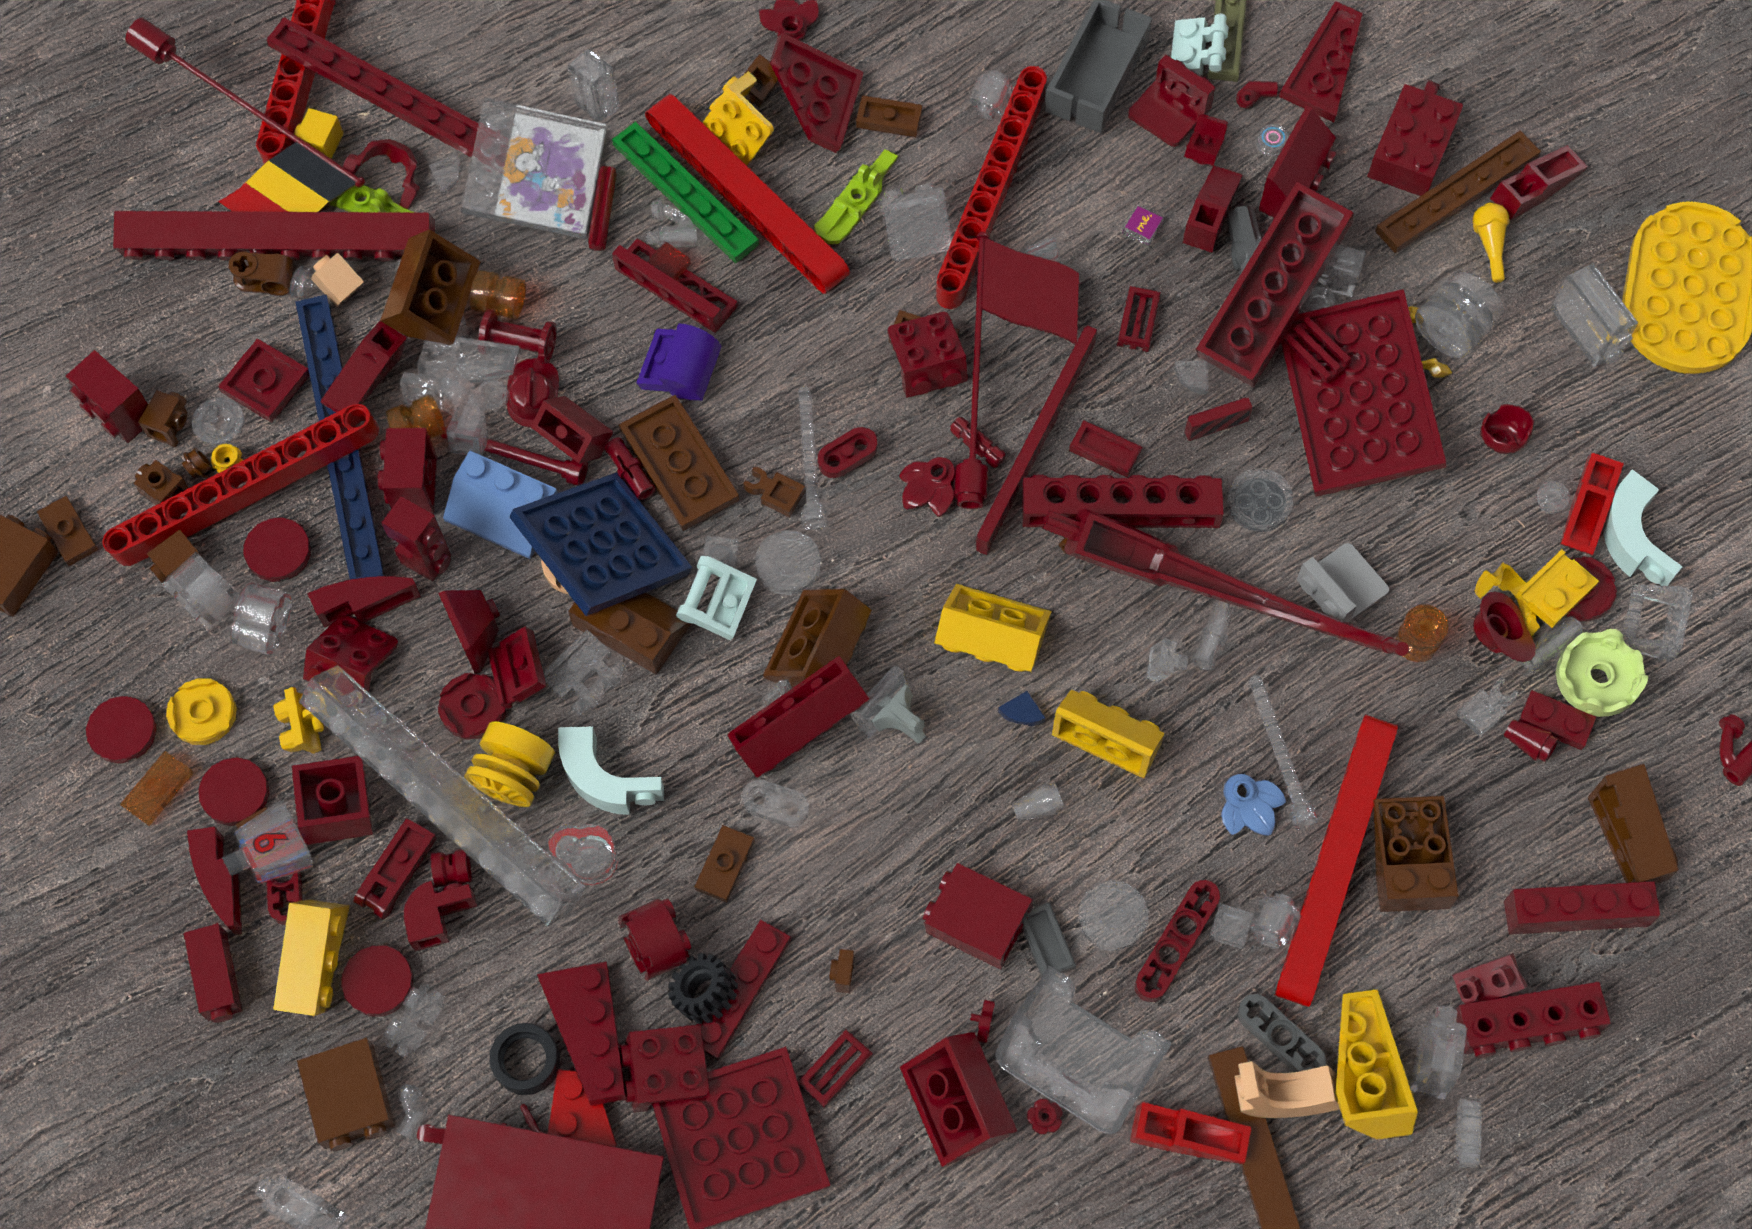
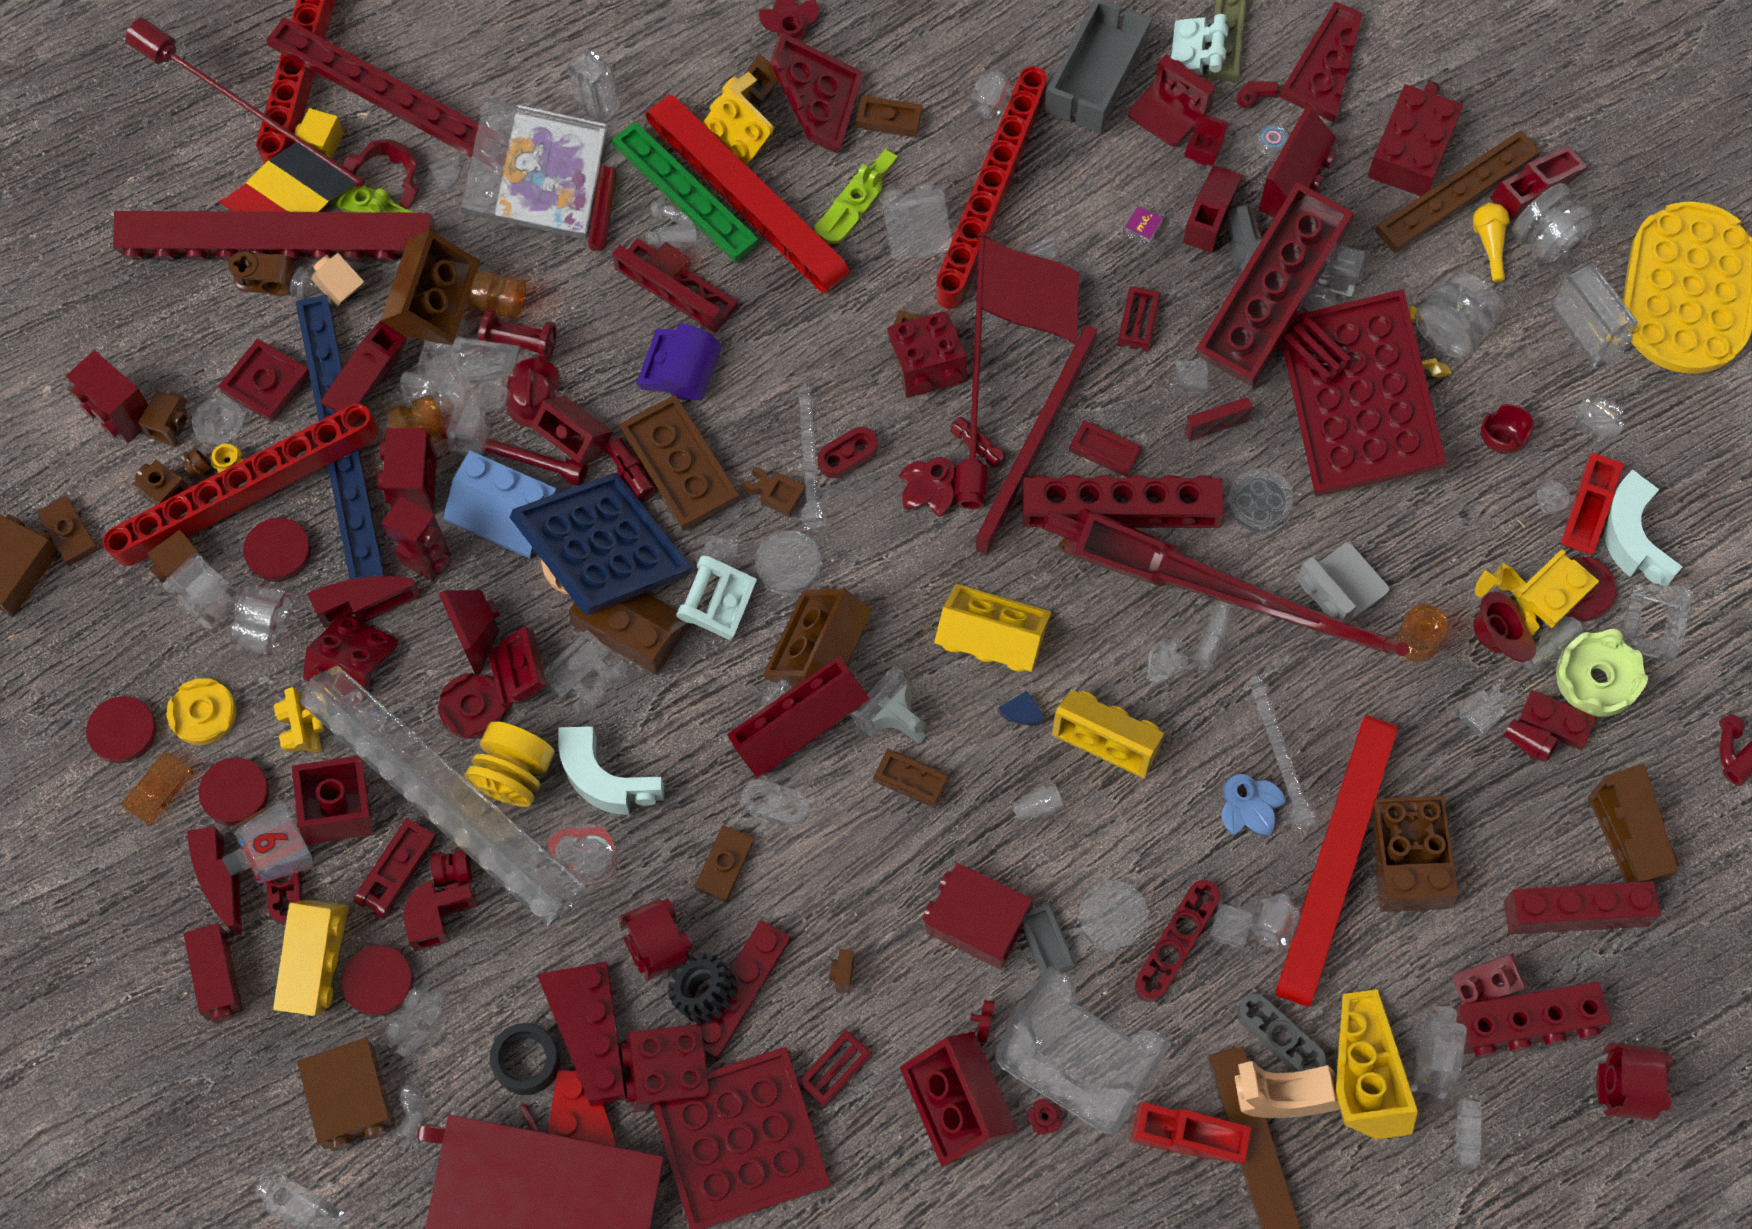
(911, 778): none -> reddish brown plate
(1553, 223): none -> clear wheel
(1599, 418): none -> clear head
(1634, 1081): none -> dark red brick

